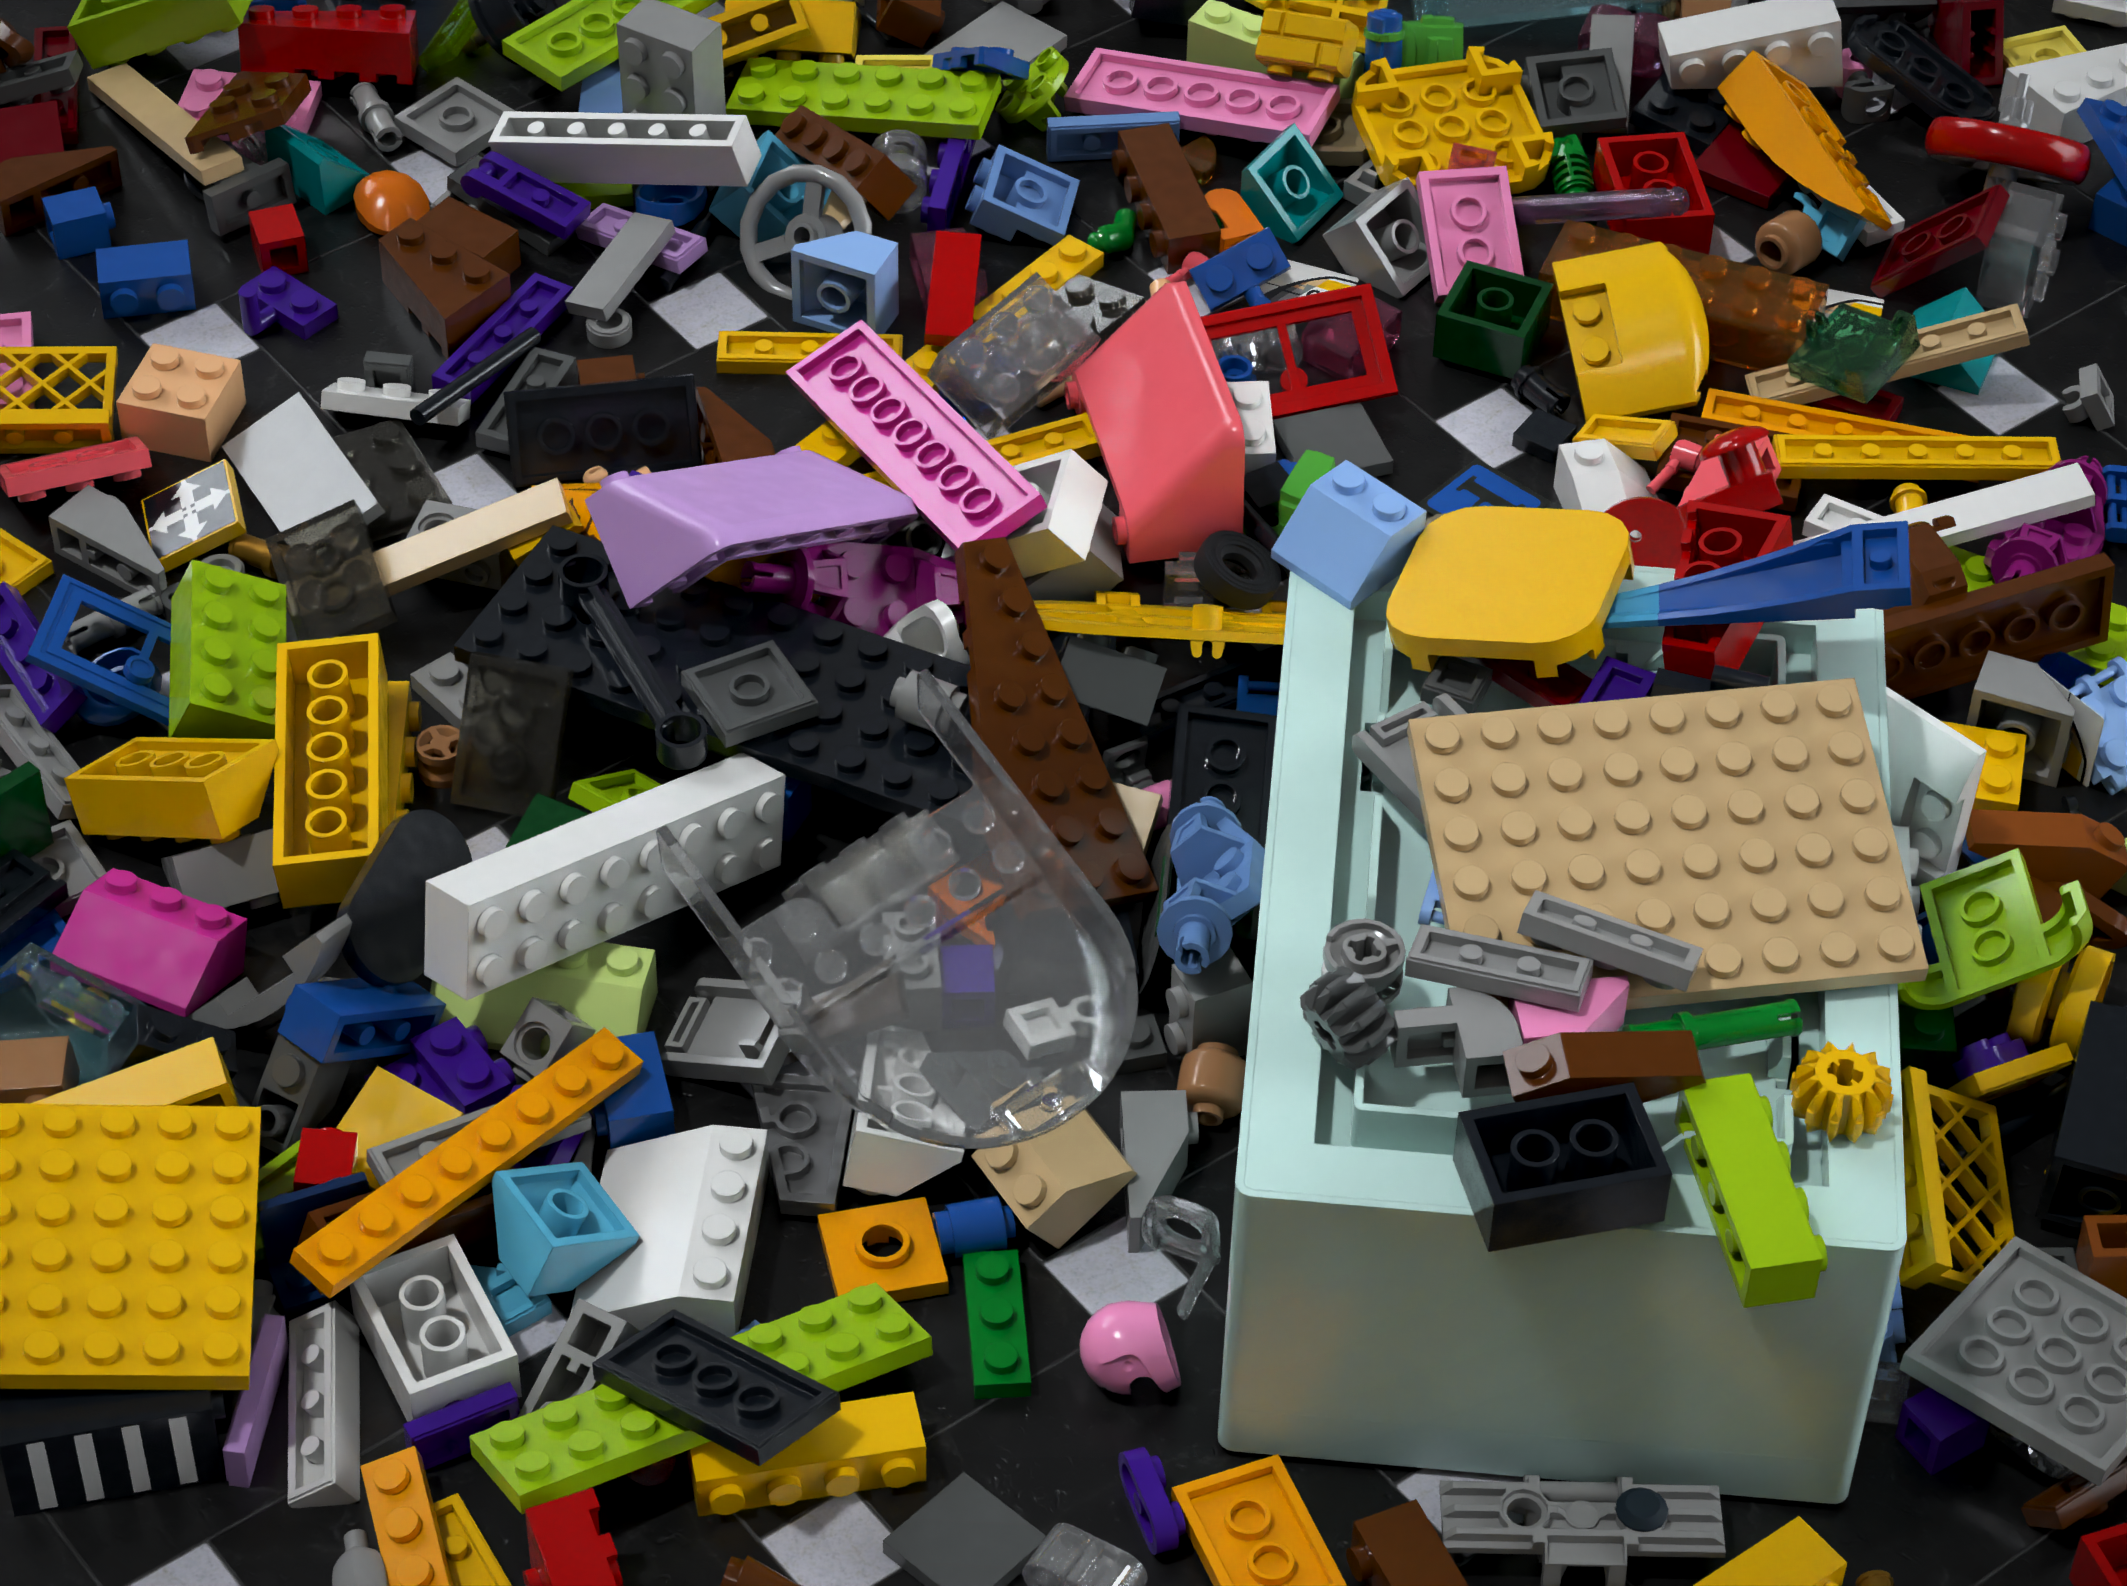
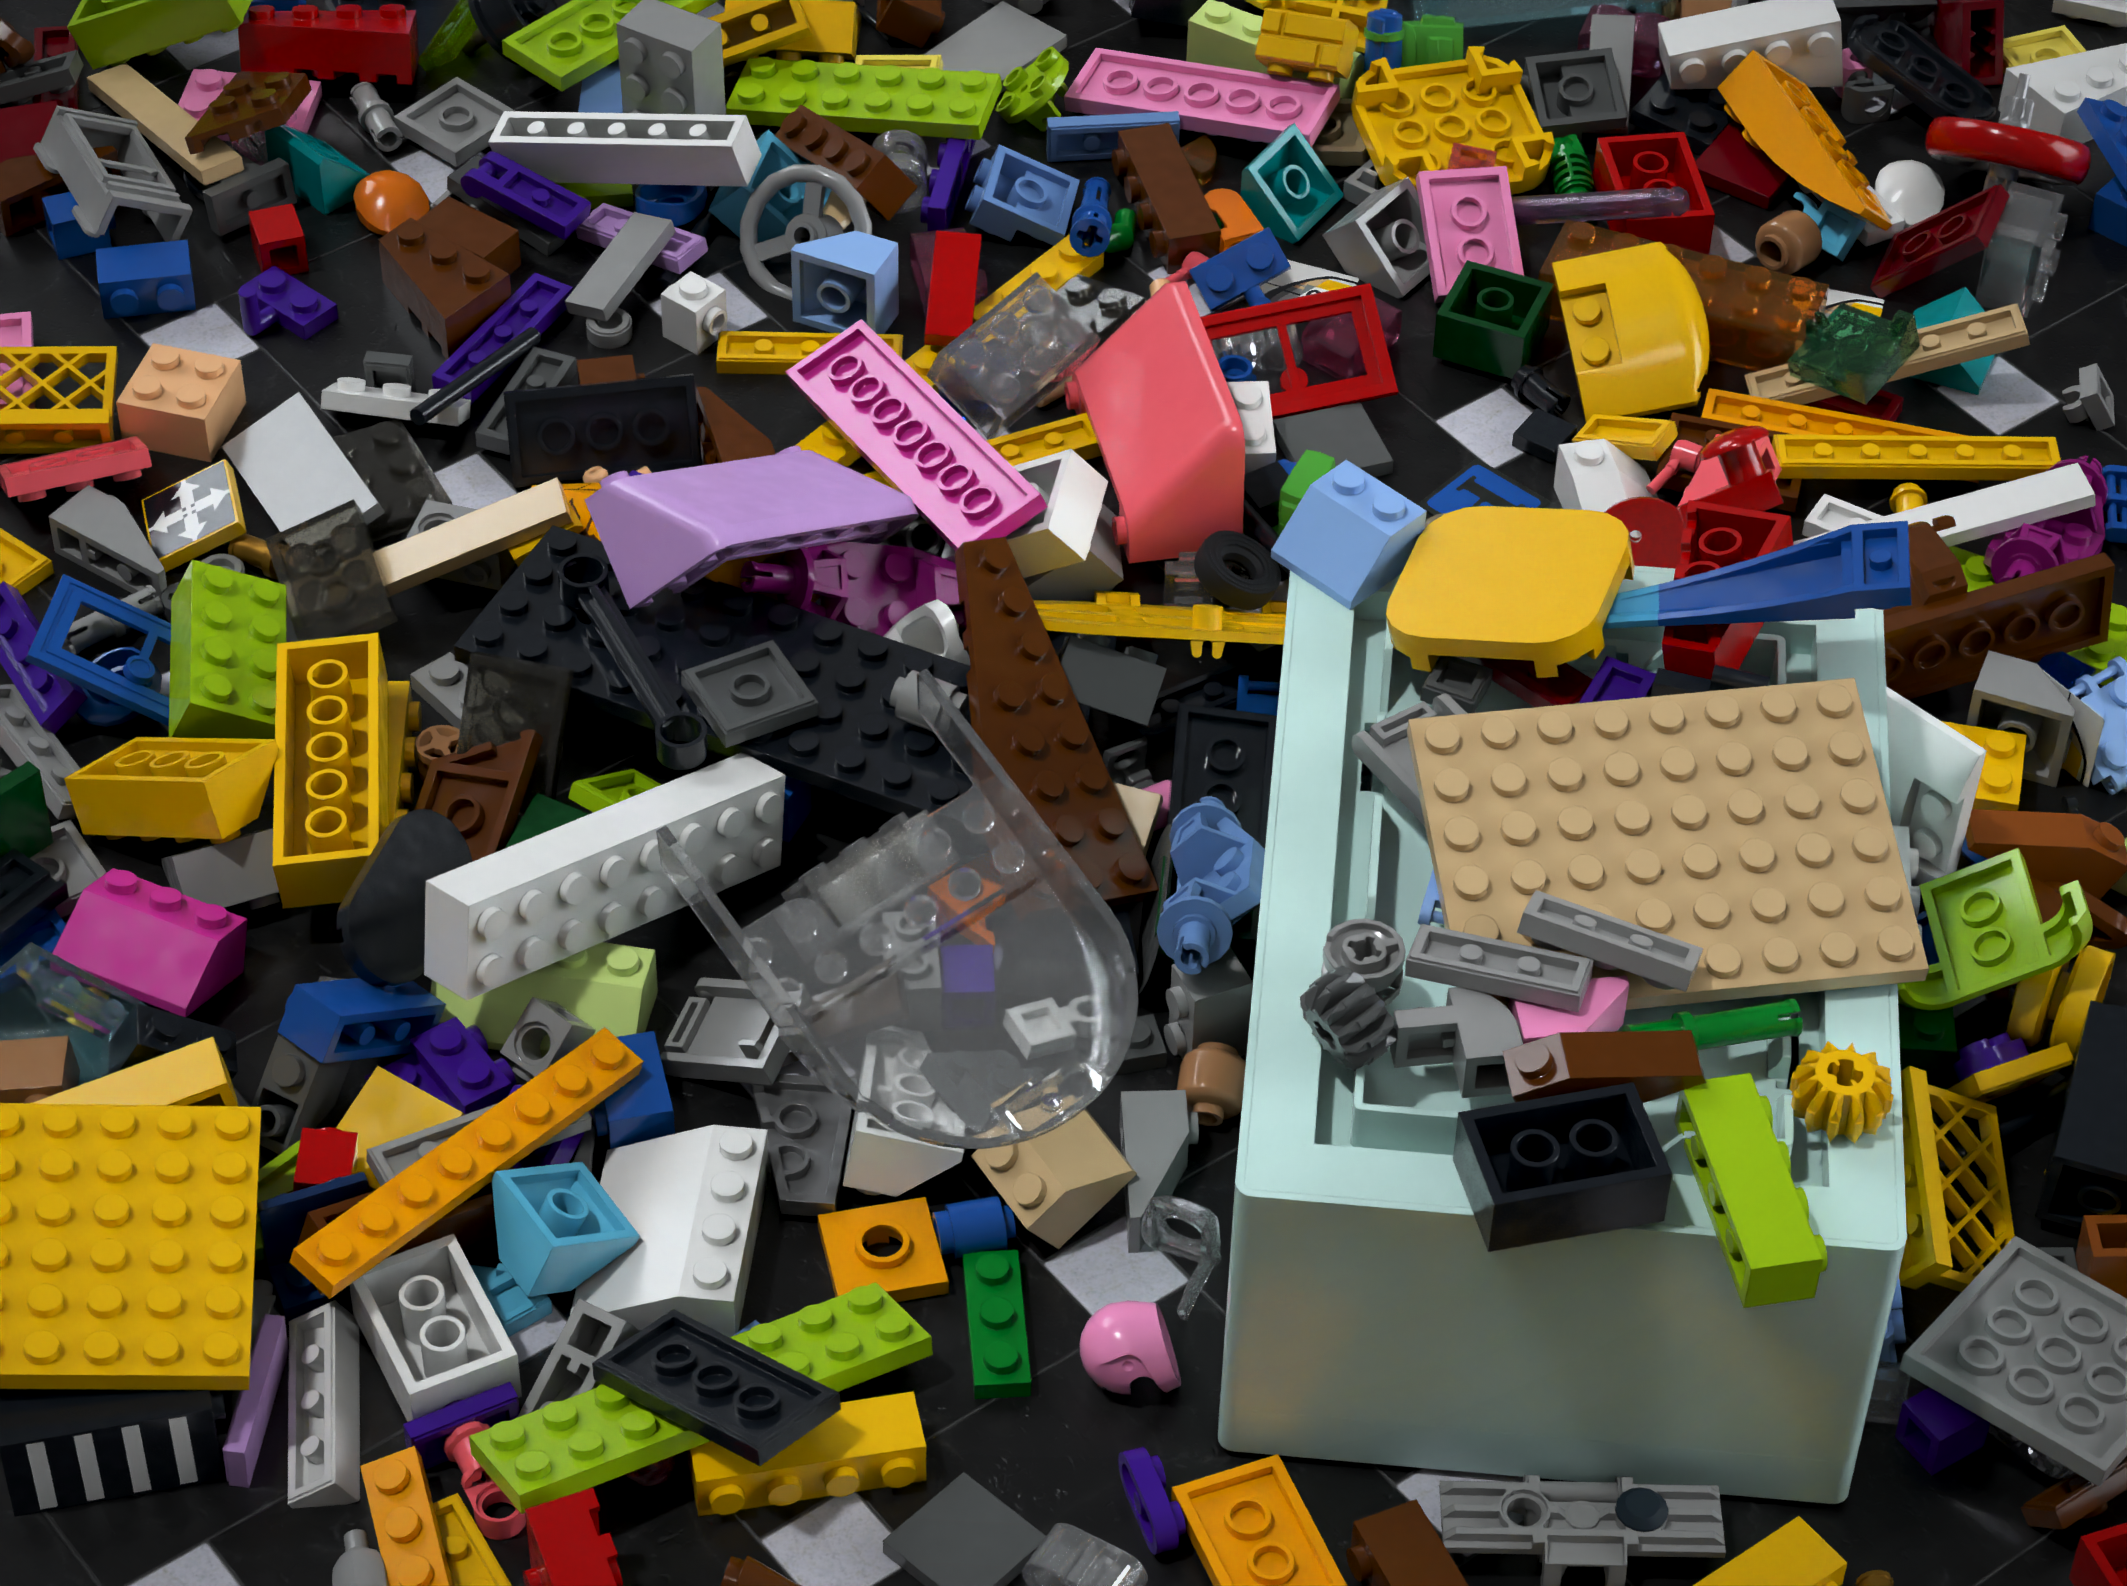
(146, 186): none -> light grey piece
(308, 962): light grey slope -> none
(481, 1493): none -> coral connector
(482, 790): none -> reddish brown wing
(693, 312): none -> white brick
(983, 59): blue wing -> none
(1092, 214): none -> blue pin
(1911, 190): none -> white hat

